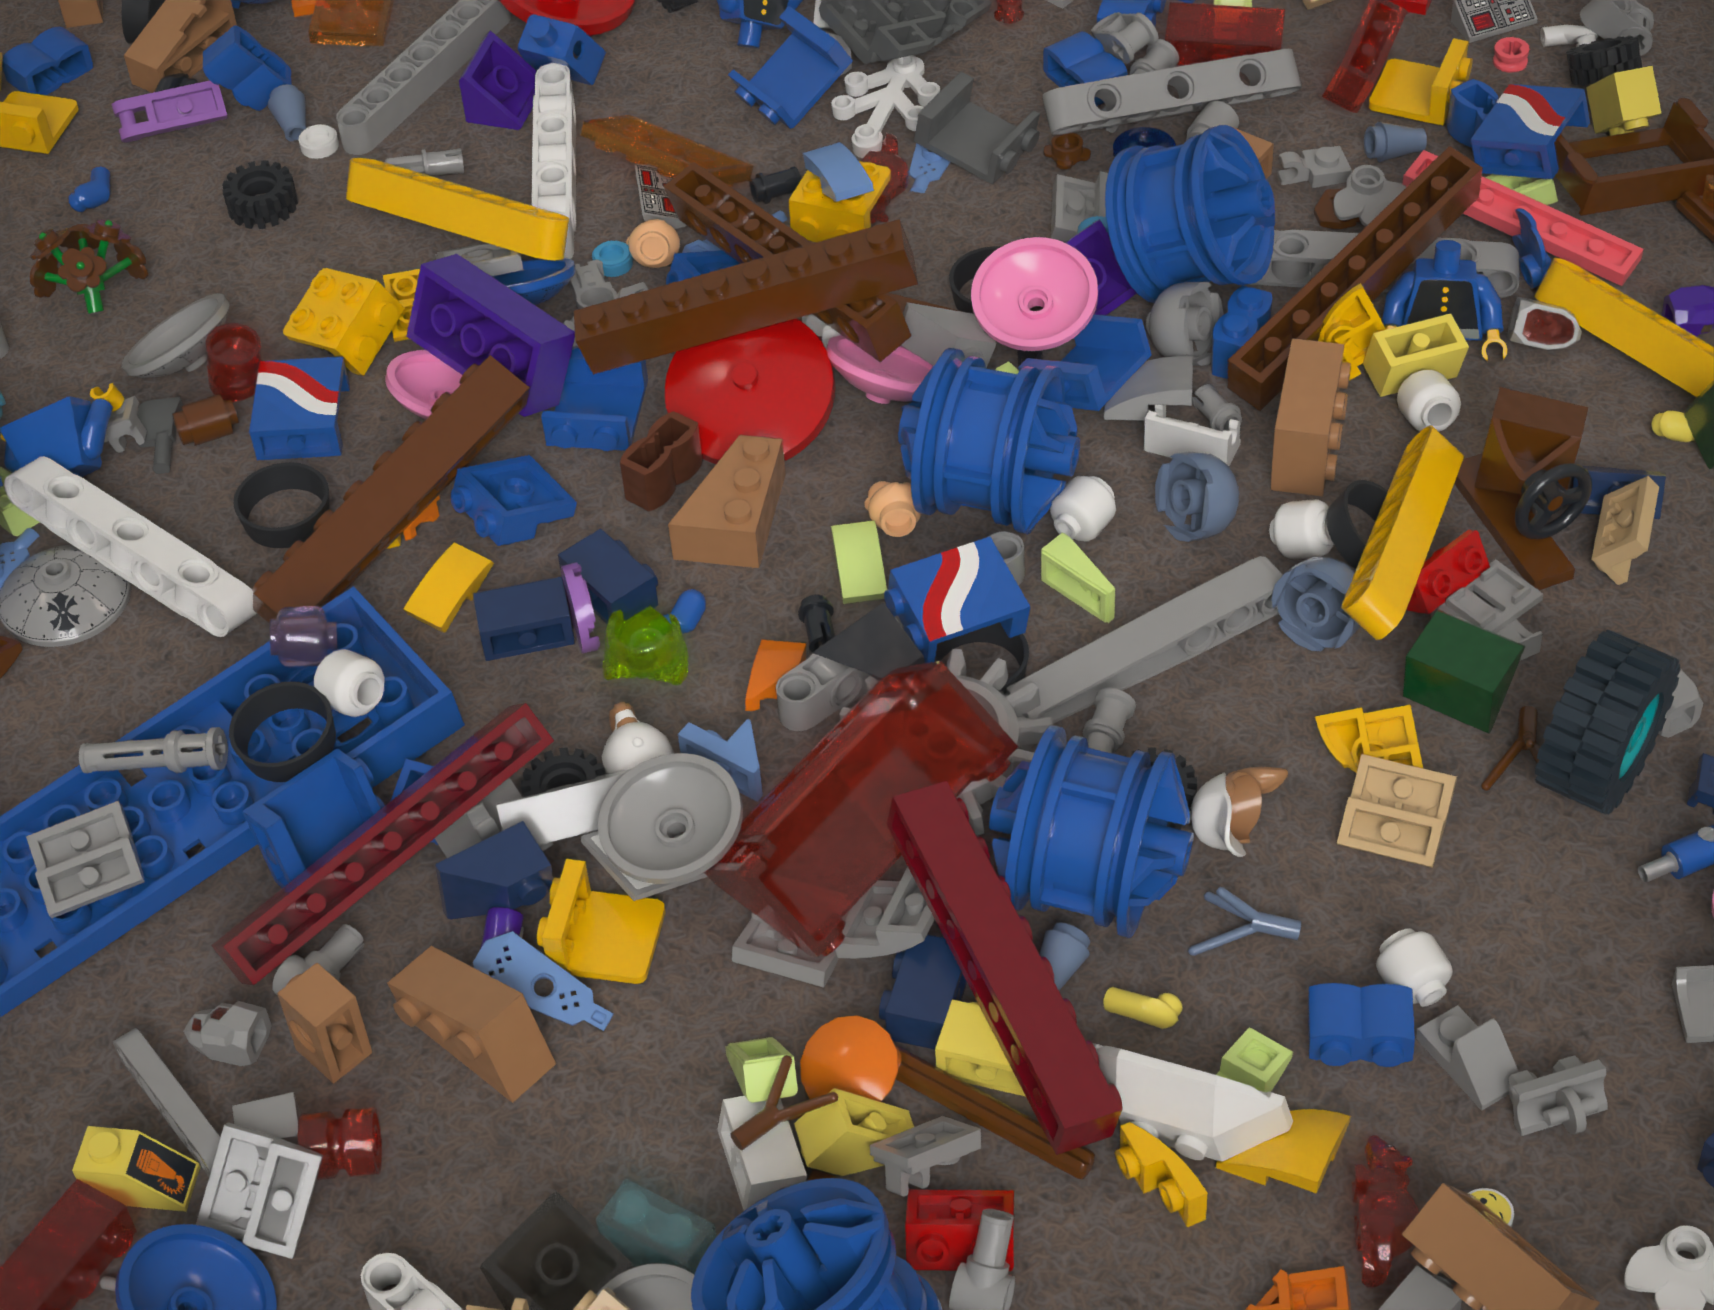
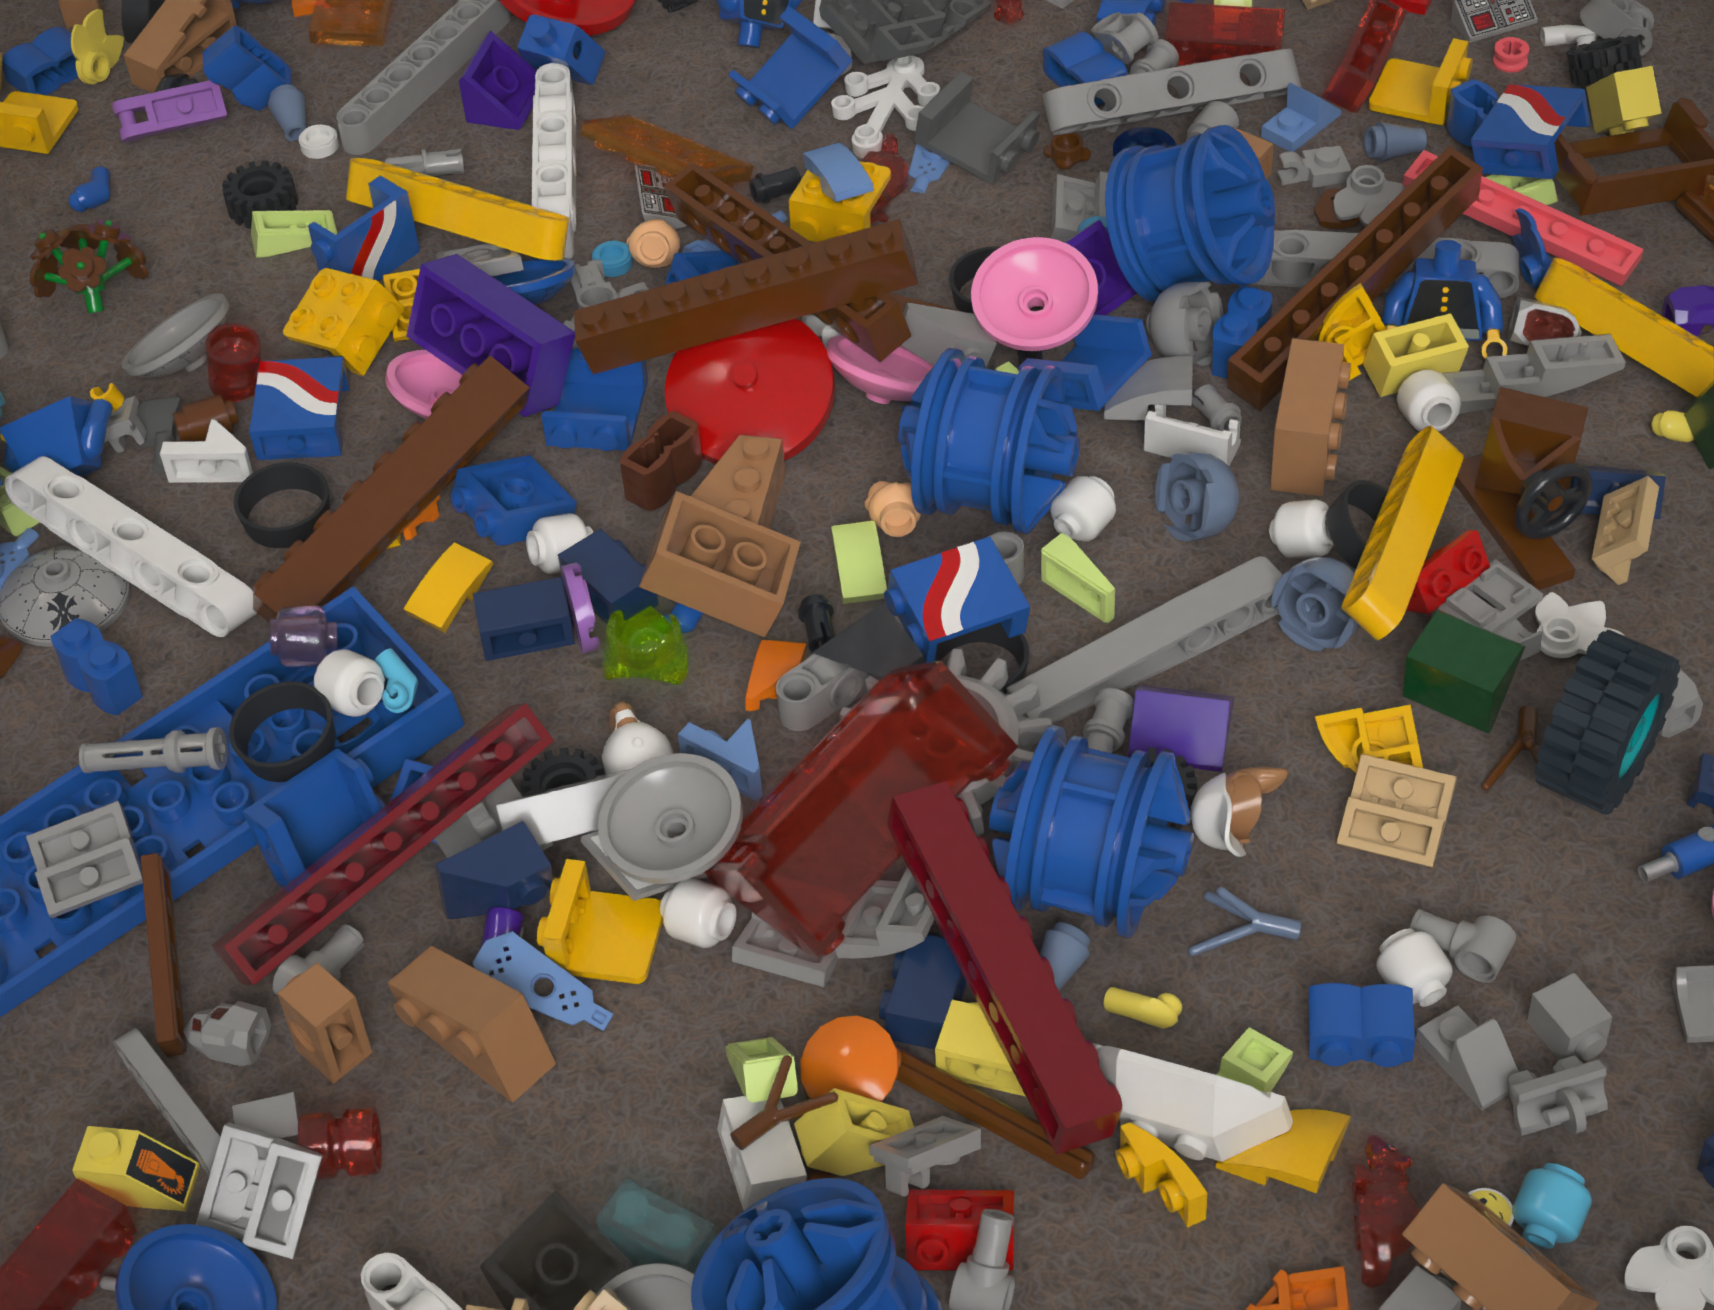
(94, 49): none -> light yellow plate
(96, 666): none -> blue brick
(163, 955): none -> reddish brown tile
(213, 460): none -> white slope
(286, 230): none -> yellowish green slope
(375, 241): none -> blue panel
(401, 682): none -> medium azure arm
(551, 537): none -> white head
(698, 913): none -> white head
(720, 564): none -> medium nougat brick
(1182, 722): none -> dark purple slope
(1300, 120): none -> medium blue slope
(1476, 947): none -> light grey pin
(1545, 370): none -> light grey slope
(1552, 1205): none -> medium azure head
(1569, 628): none -> white plate
(1570, 1019): none -> light grey brick

